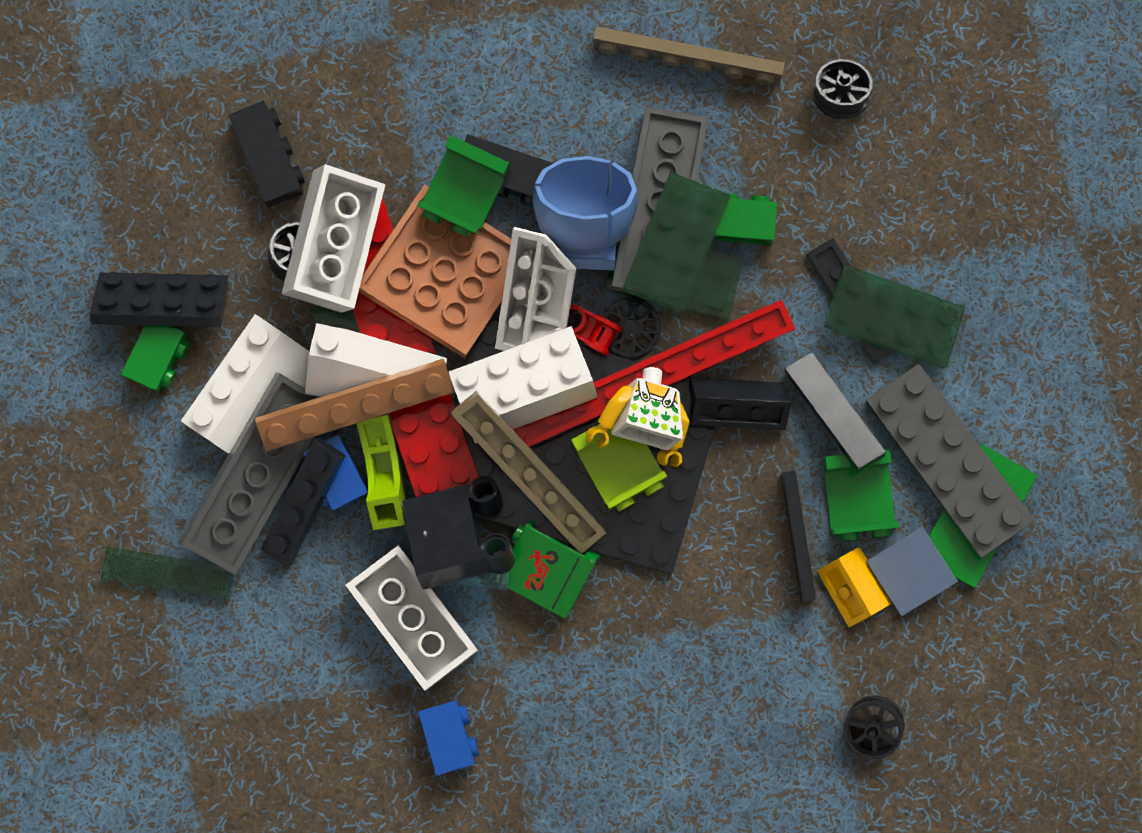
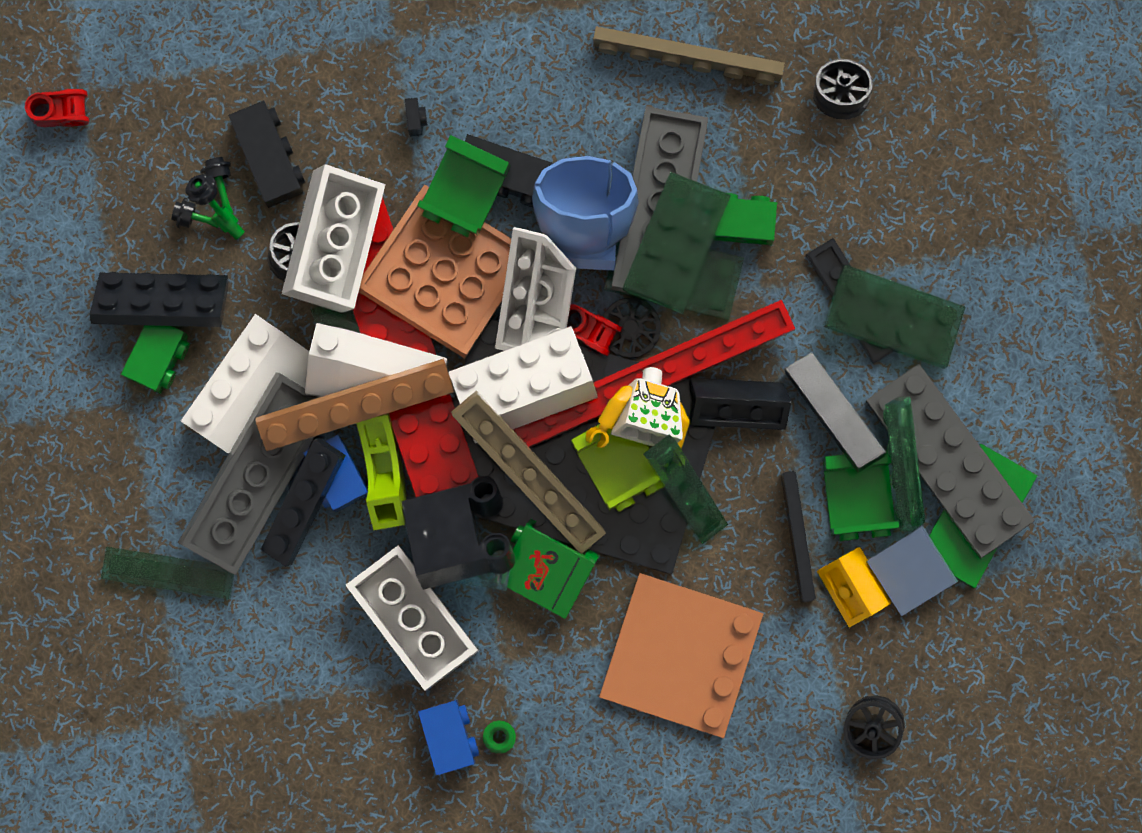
(61, 108): none -> red piece
(202, 191): none -> black plant
(415, 116): none -> black plate
(499, 747): none -> green plate
(681, 655): none -> nougat plate
(685, 488): none -> clear green plate
(905, 466): none -> clear green plate

